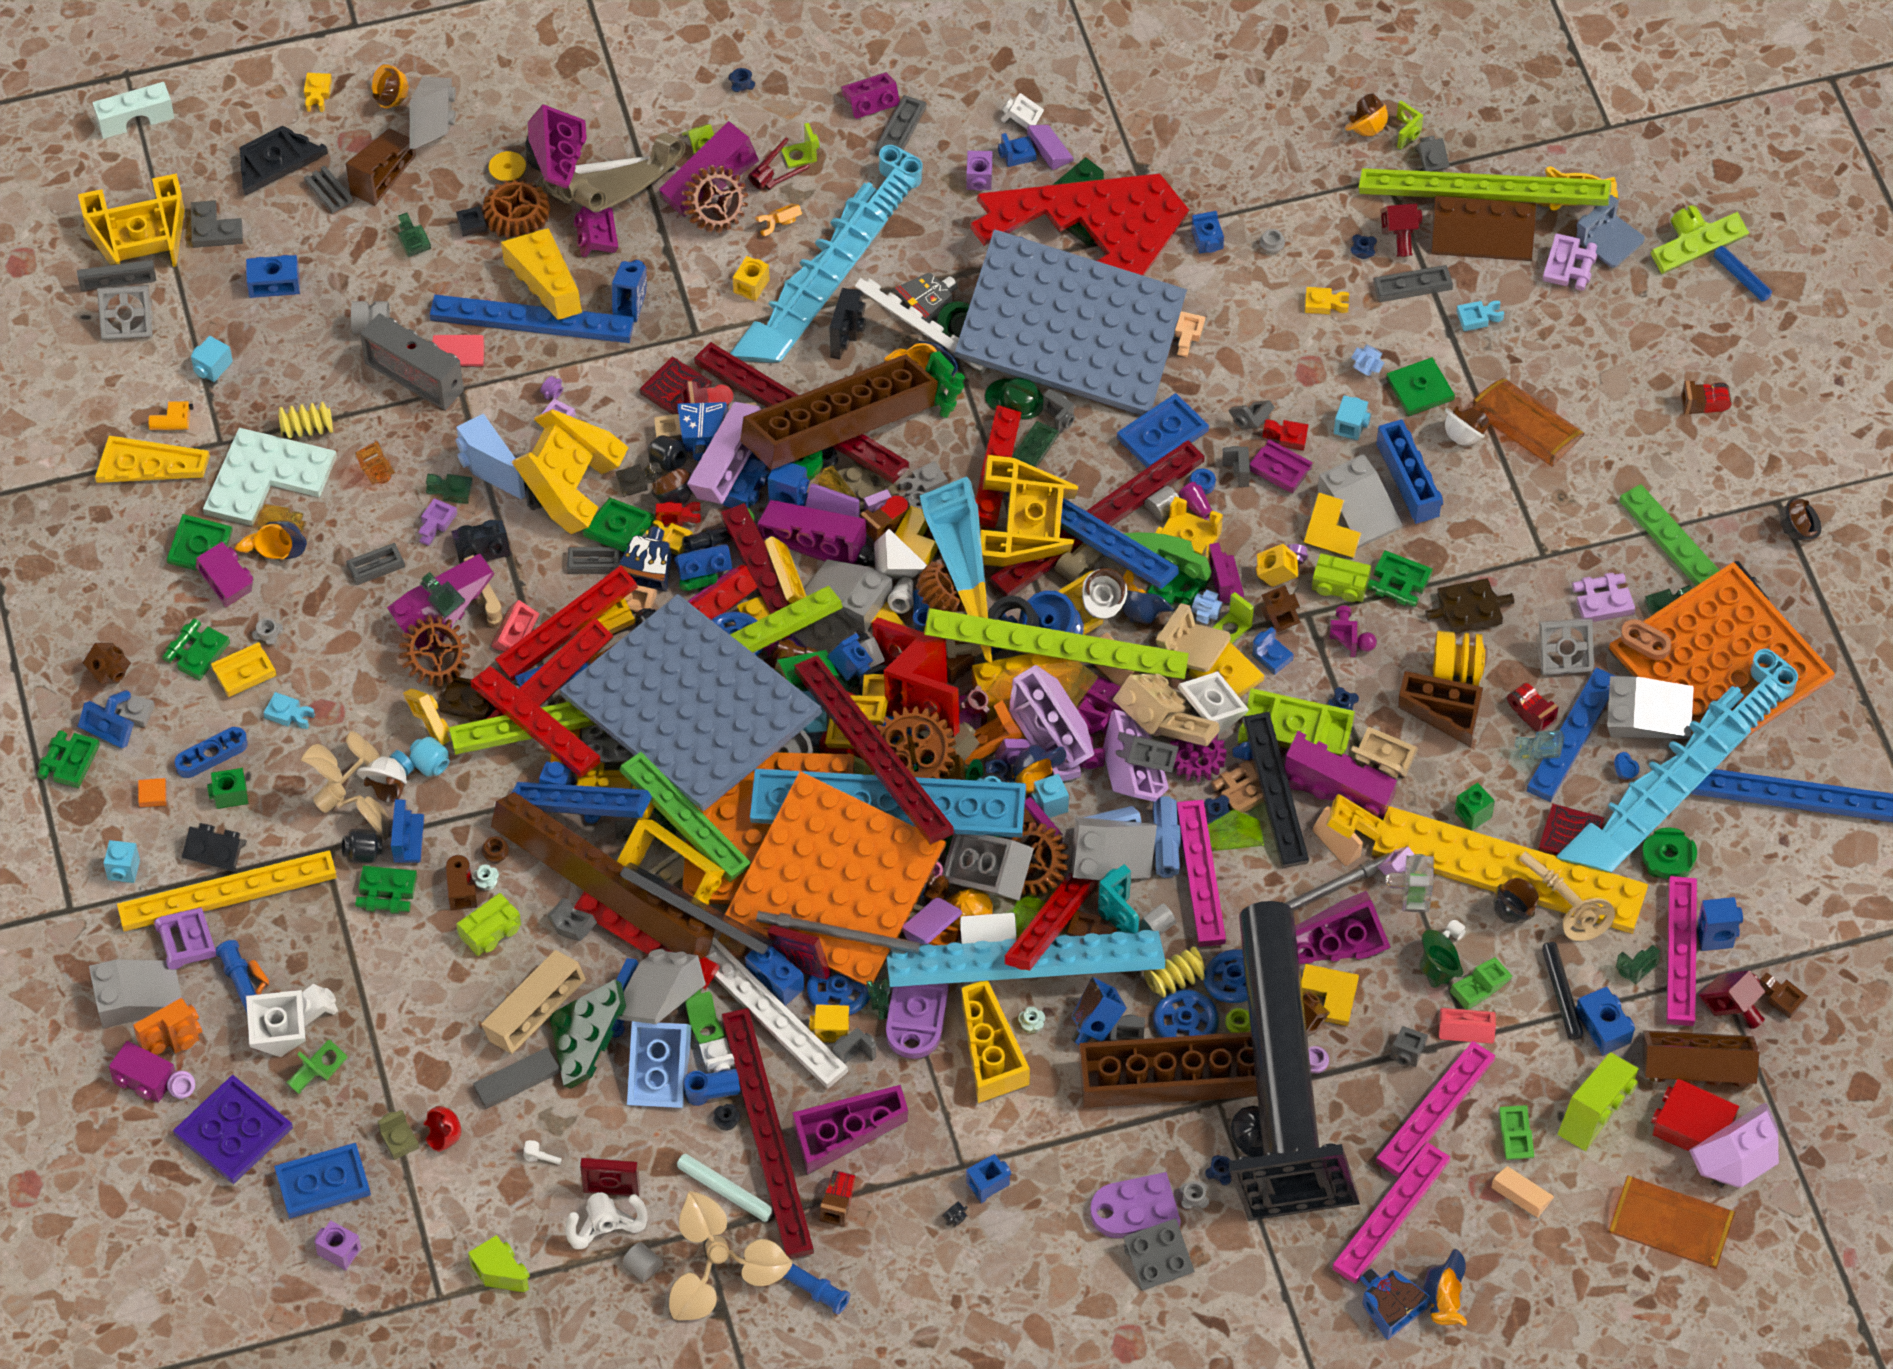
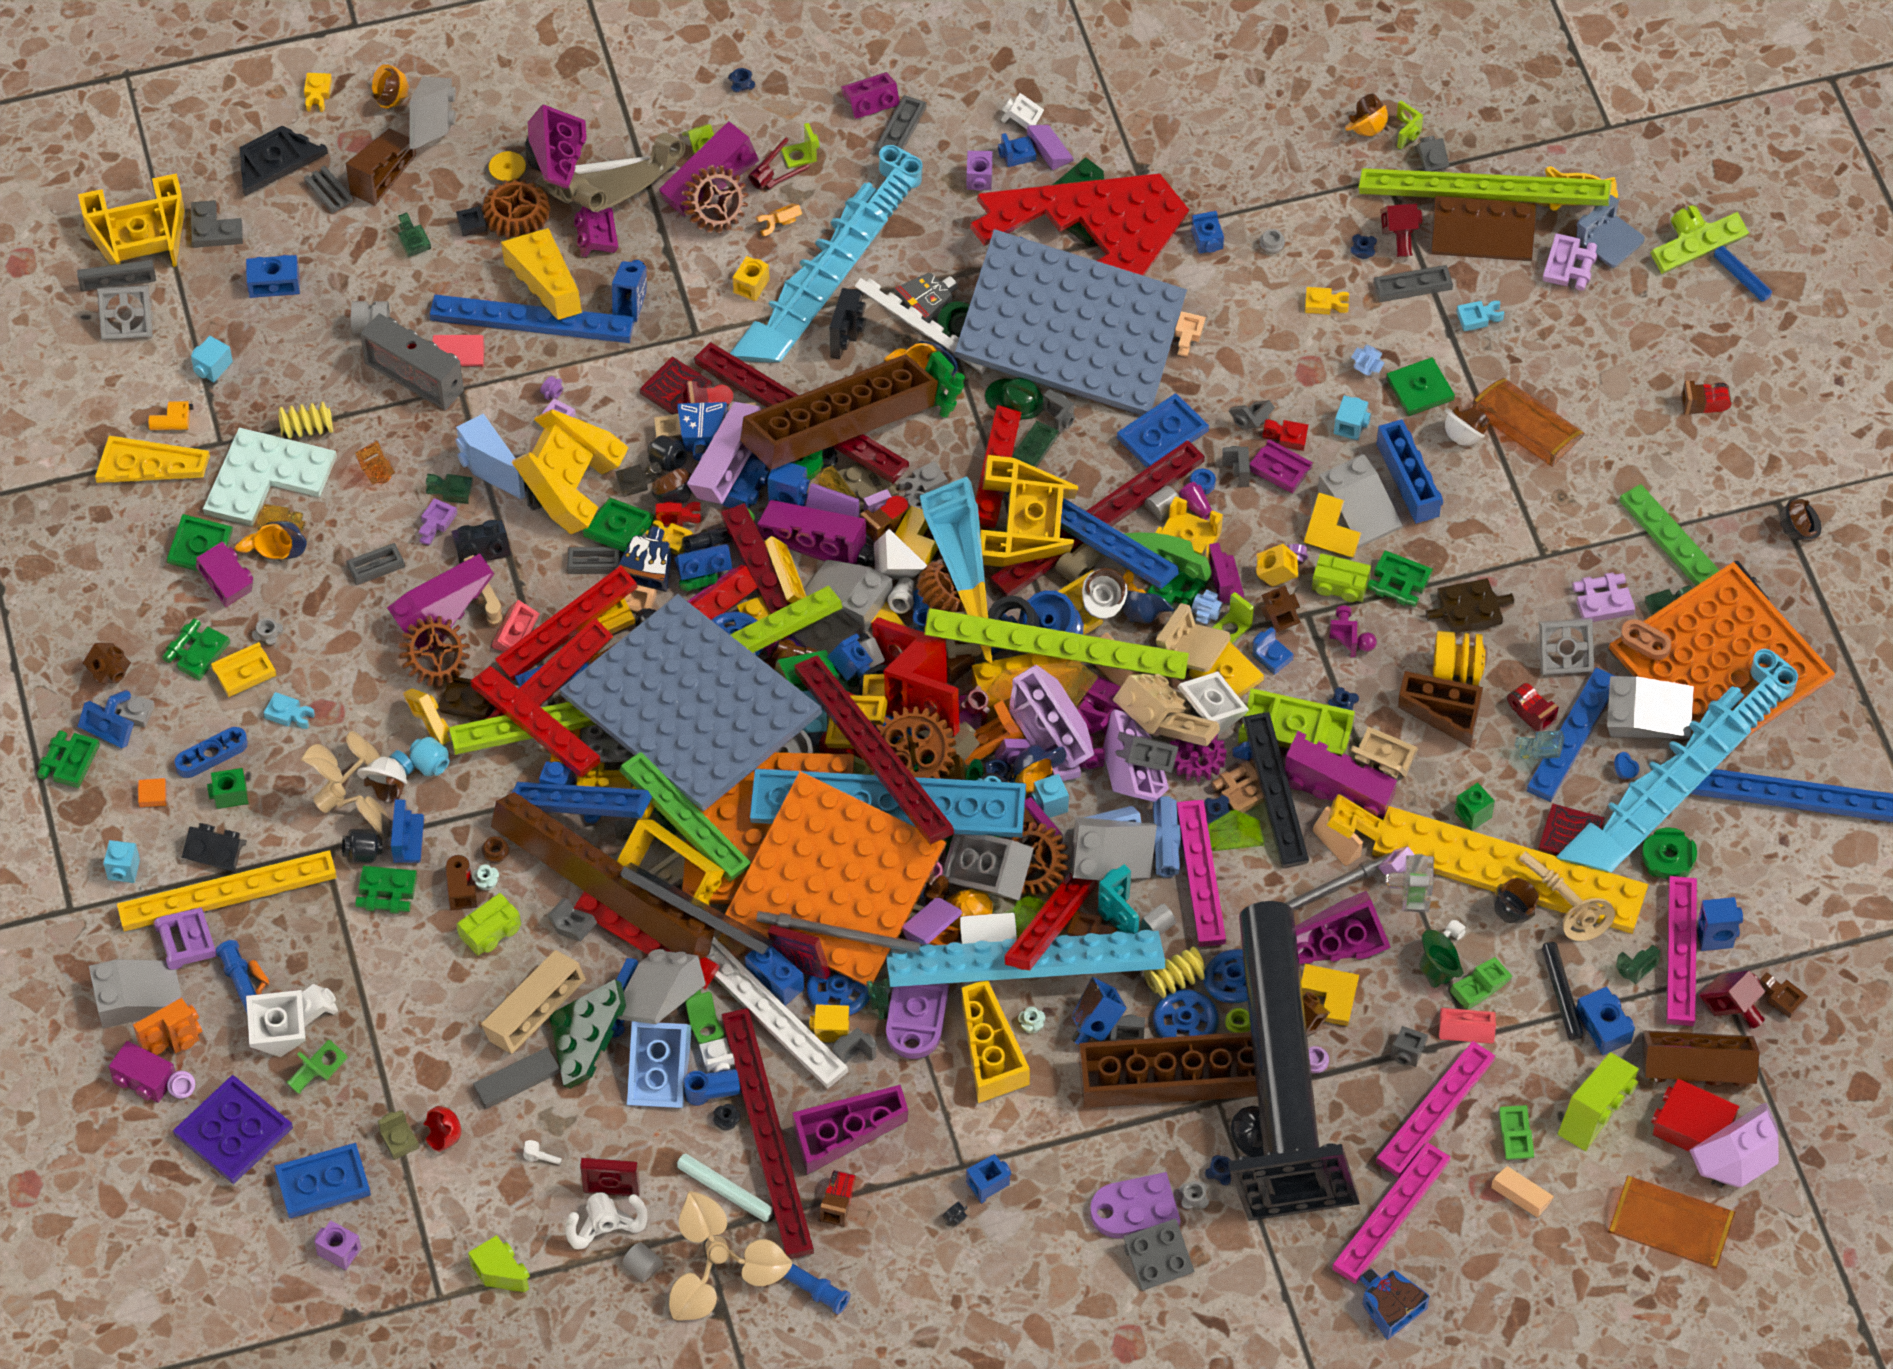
(117, 110): light aqua arch -> none
(444, 597): clear green plate -> none
(1444, 1287): hair -> none

